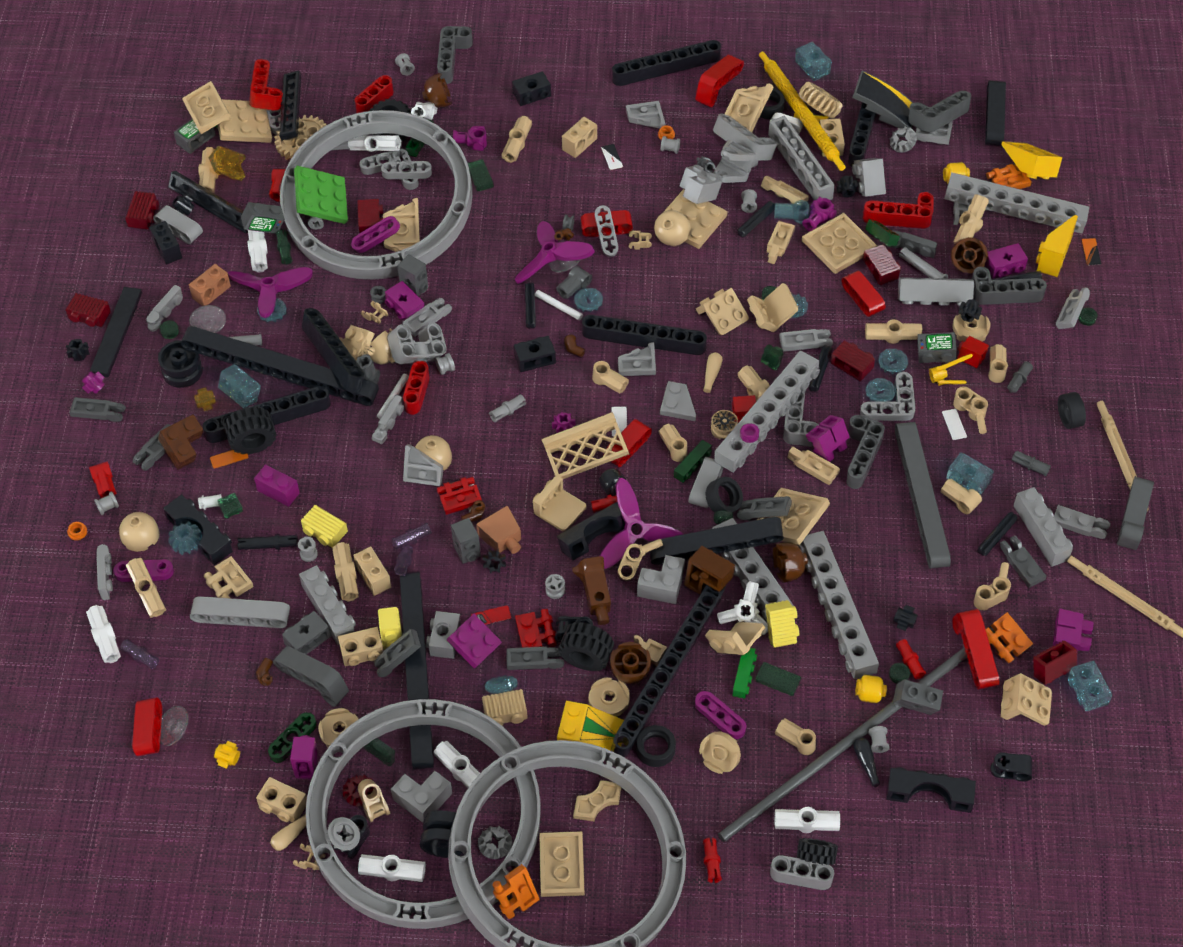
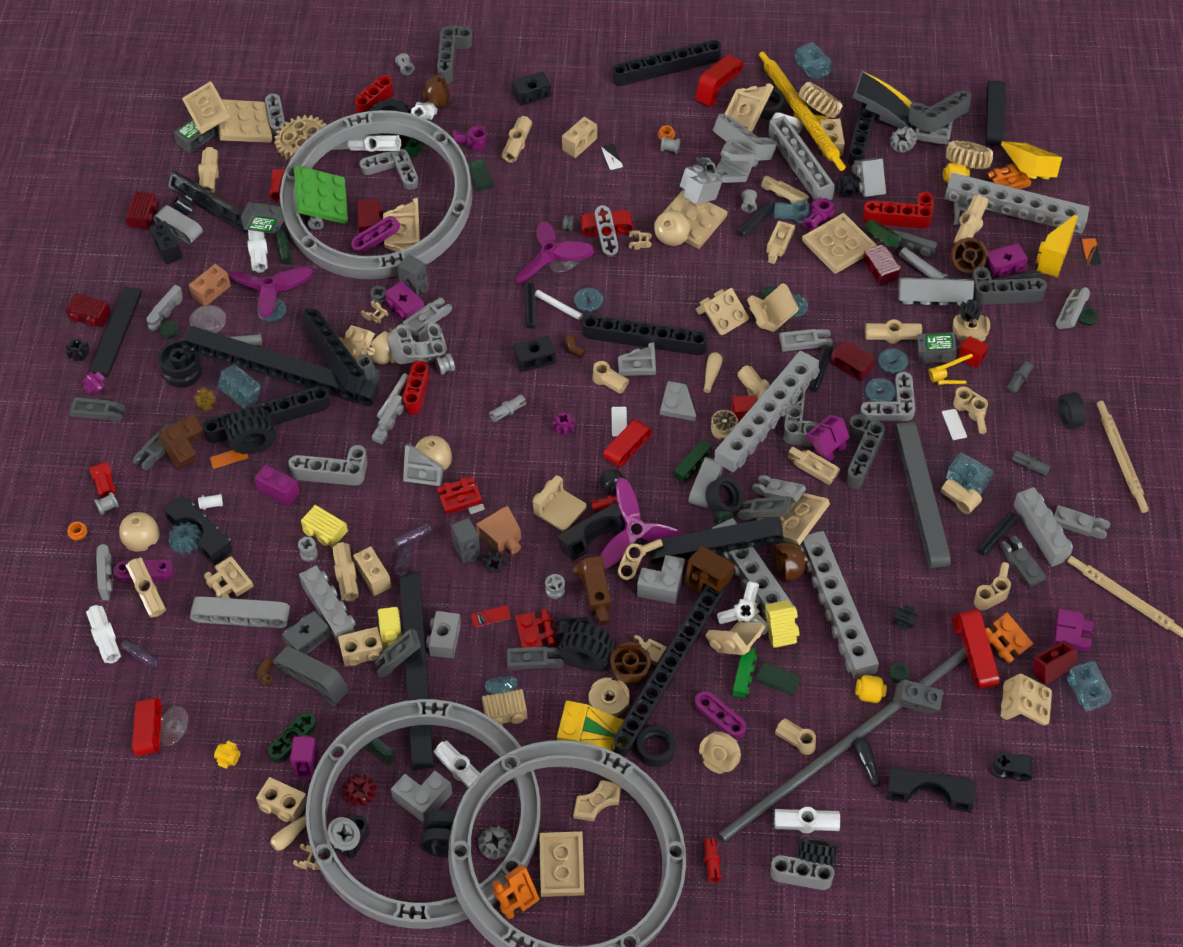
(227, 163): clear yellow bracket -> none
(230, 505): clear green tile -> none
(261, 95): red beam -> none
(268, 542): black pin -> none
(290, 105): black tile -> none
(305, 467): none -> light grey beam
(331, 721): tan plate -> none
(374, 803): tan piece -> none
(378, 866): white piece -> none
(418, 174): light grey beam -> none
(474, 641): magenta plate -> none
(476, 511): reddish brown arm -> none
(563, 233): reddish brown arm -> none
(577, 279): dark grey piece -> none
(580, 435): tan fence -> none
(646, 114): light grey wing -> none
(674, 442): tan piece -> none
(749, 433): magenta tile -> none
(772, 356): clear green tile -> none
(778, 488): none -> light grey hinge
(863, 293): red beam -> none
(879, 741): light grey bush -> none
(910, 659): red pin -> none
(969, 154): none -> tan gear
(998, 364): tan piece -> none
(1135, 513): dark grey beam -> none

